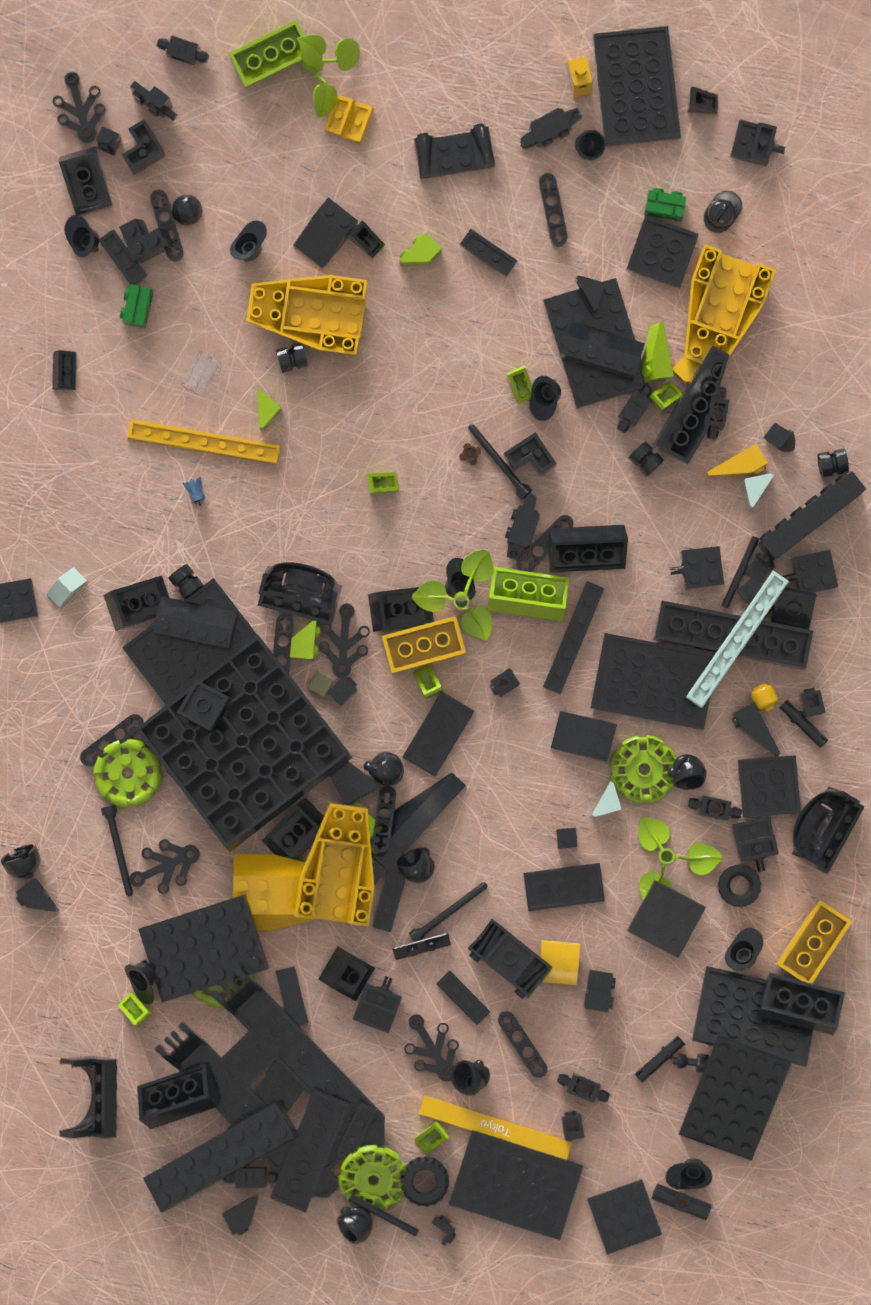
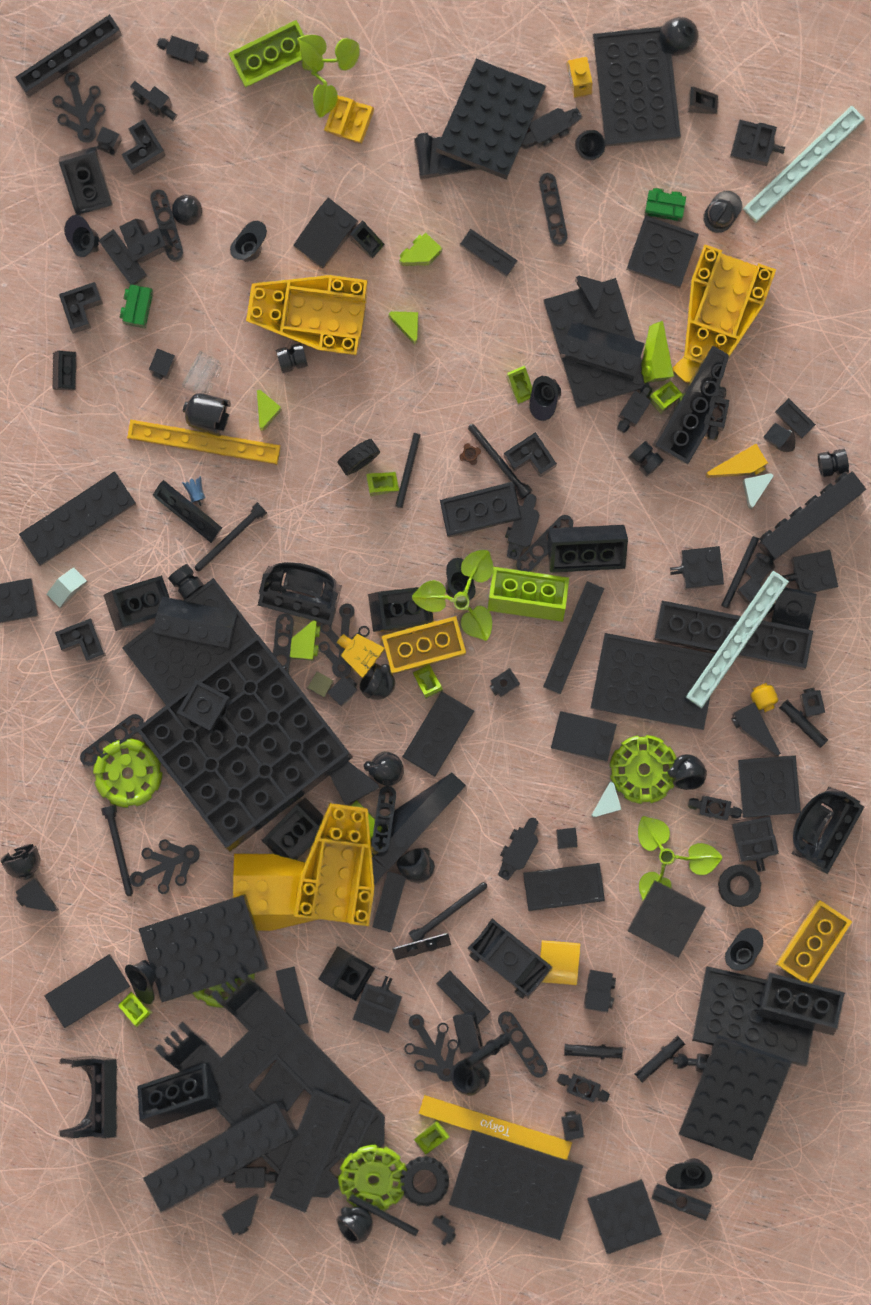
(68, 56): none -> black brick
(75, 304): none -> black brick
(77, 518): none -> black plate
(83, 635): none -> black brick
(87, 991): none -> black tile
(162, 364): none -> black brick
(187, 511): none -> black plate
(207, 413): none -> black cylinder
(256, 512): none -> black piece
(358, 457): none -> black tyre
(360, 653): none -> yellow torso
(378, 682): none -> black piece
(407, 323): none -> lime slope
(408, 469): none -> black bar
(468, 1032): none -> black panel
(480, 509): none -> black tile
(491, 119): none -> black plate
(491, 1048): none -> black pin
(519, 849): none -> black hinge
(593, 1051): none -> black pin
(679, 36): none -> black cylinder
(795, 418): none -> black plate
(803, 164): none -> light aqua tile

